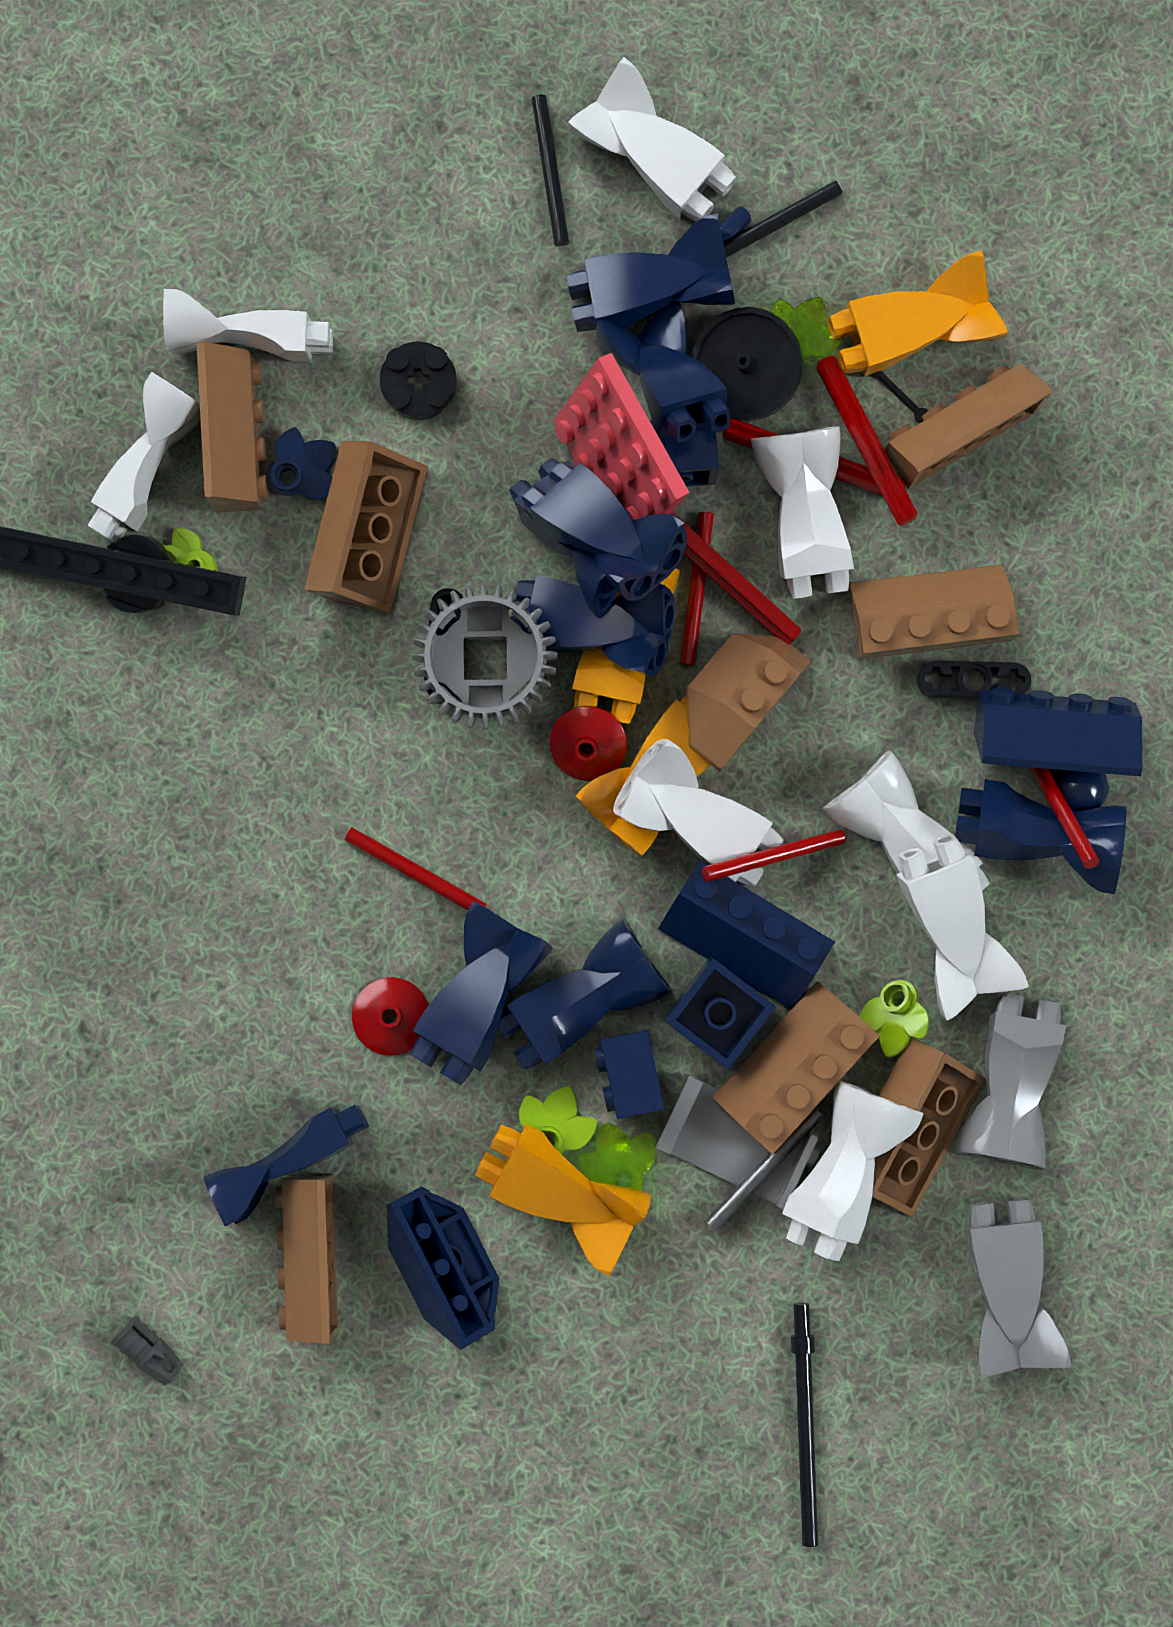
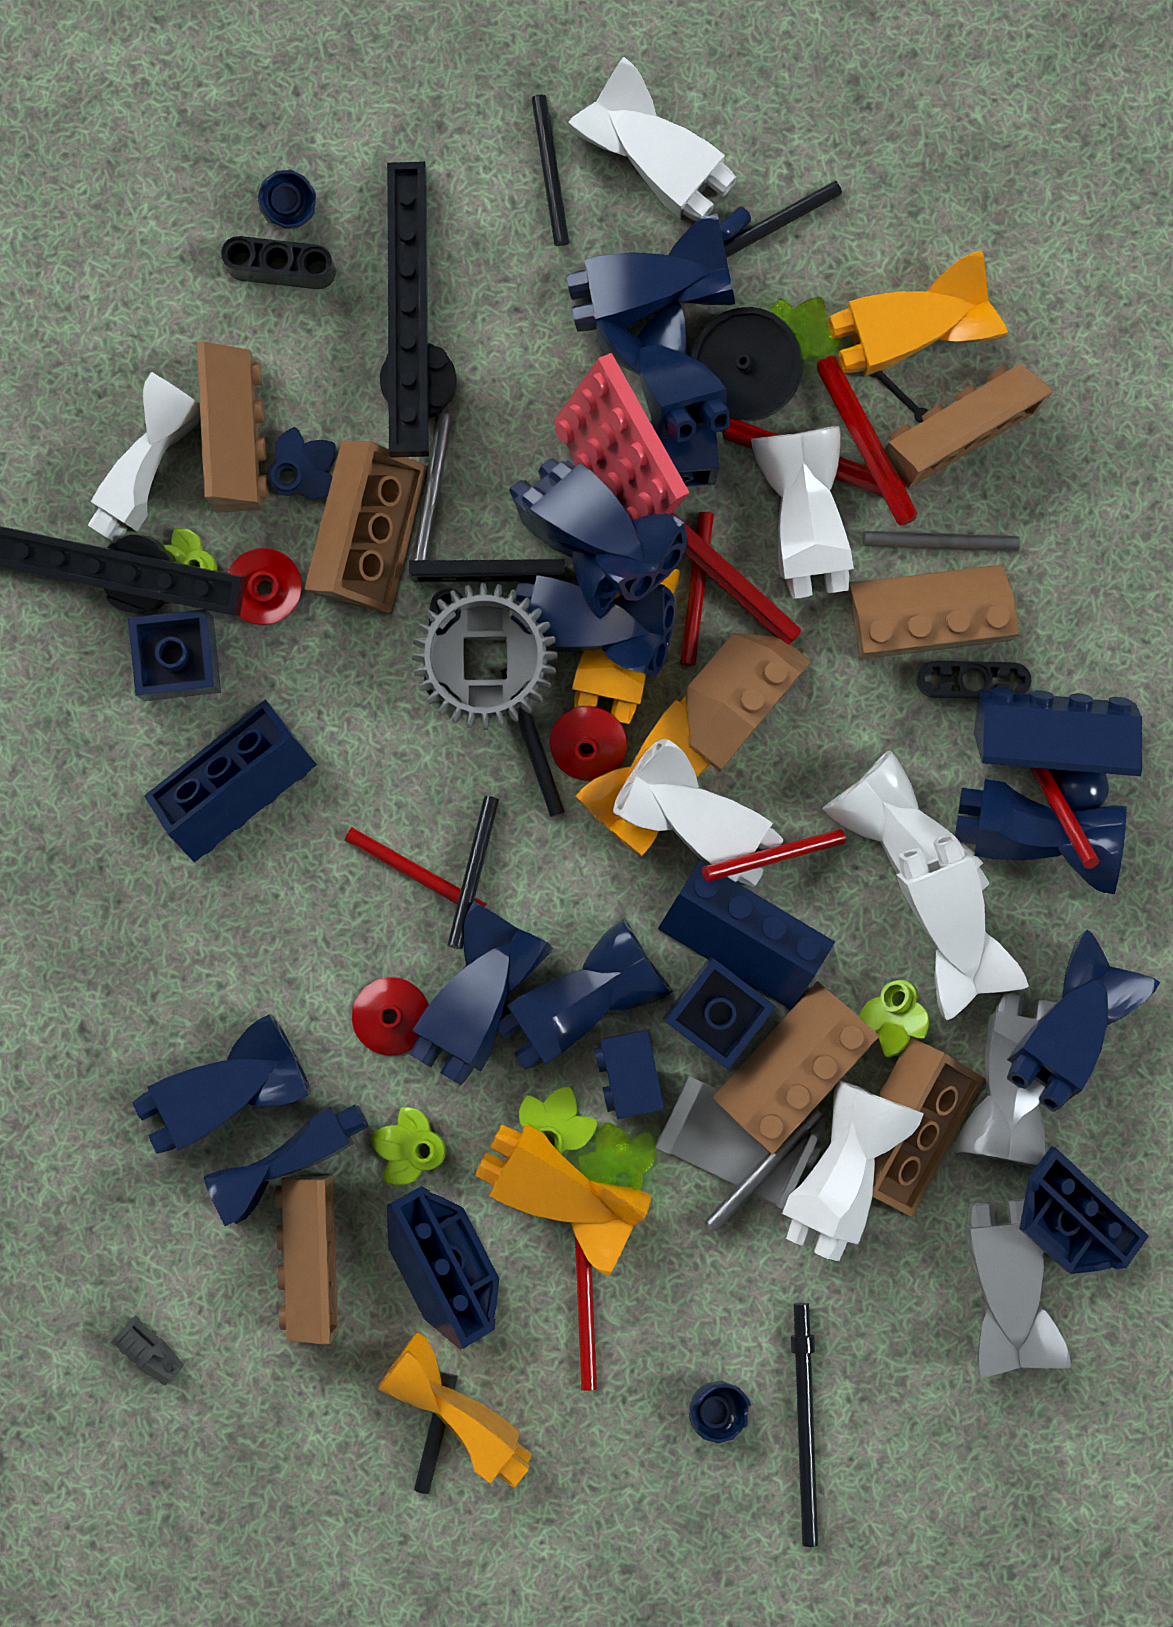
(174, 655): none -> dark blue brick
(202, 1099): none -> dark blue hips
(229, 781): none -> dark blue slope
(264, 251): none -> black beam
(272, 567): none -> red dish
(276, 331): white hips -> none
(287, 199): none -> dark blue hair
(402, 1147): none -> lime plate
(407, 310): none -> black plate
(432, 487): none -> flat silver bar
(433, 1444): none -> black bar
(473, 870): none -> black bar
(483, 1433): none -> light orange hips
(485, 570): none -> black tile
(538, 759): none -> black bar
(585, 1320): none -> red bar
(713, 1420): none -> dark blue hair
(941, 541): none -> flat silver bar
(1070, 1036): none -> dark blue hips
(1076, 1219): none -> dark blue wedge

